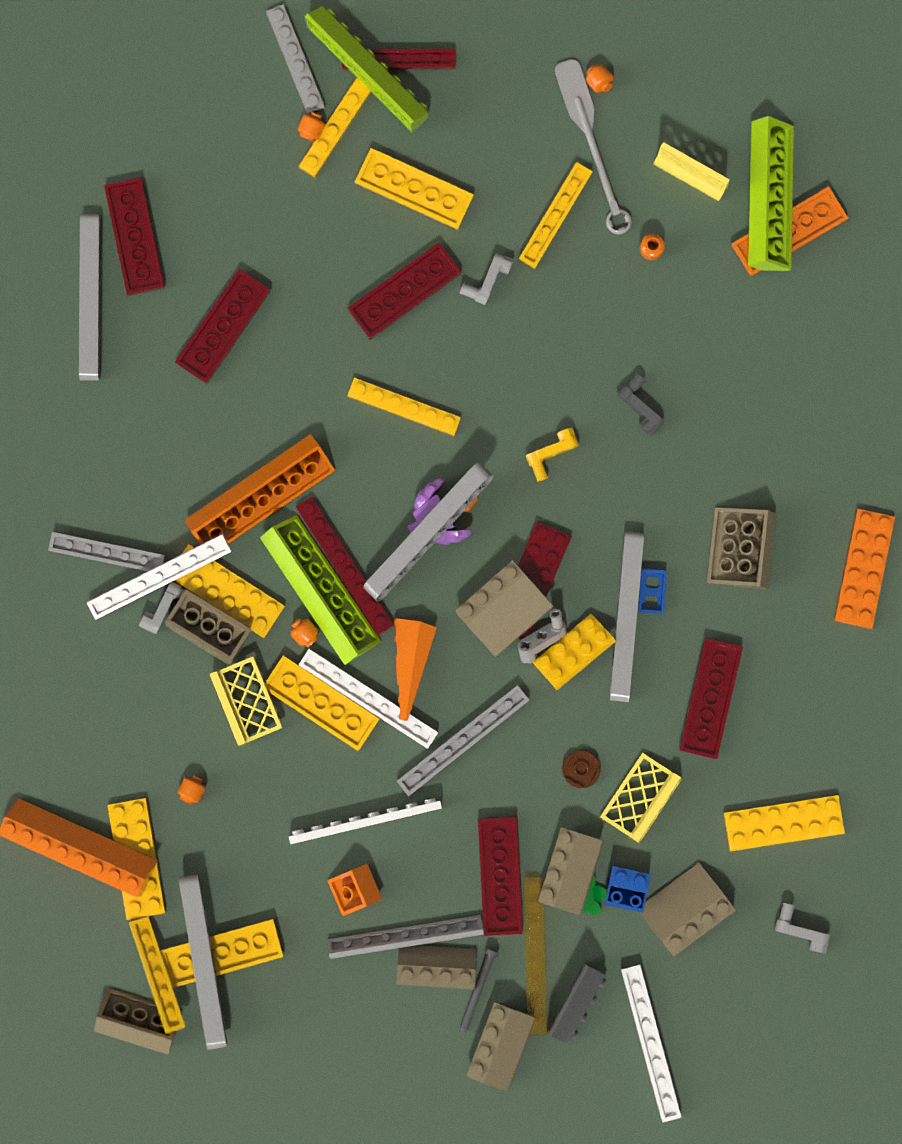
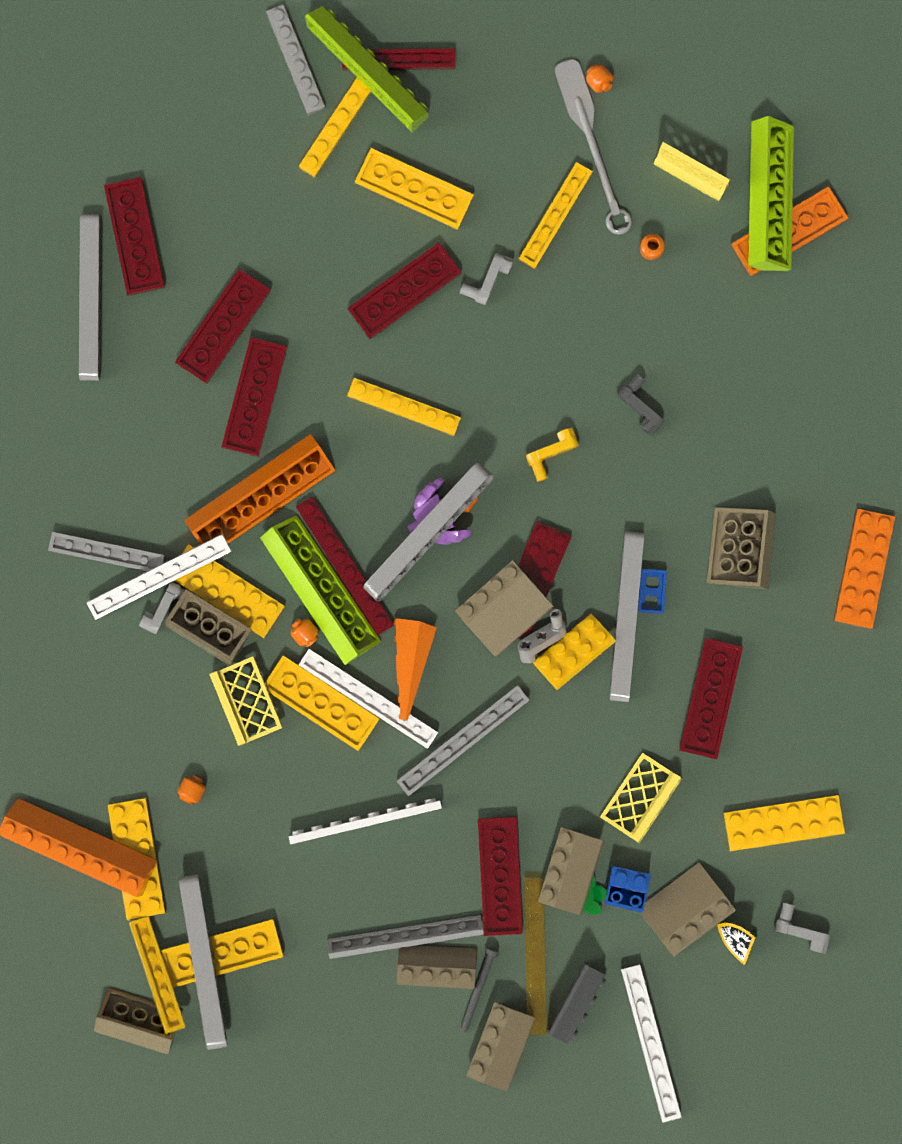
(254, 397): none -> dark red plate
(311, 126): orange head -> none
(354, 889): orange slope -> none
(581, 769): reddish brown tile -> none
(737, 940): none -> shield

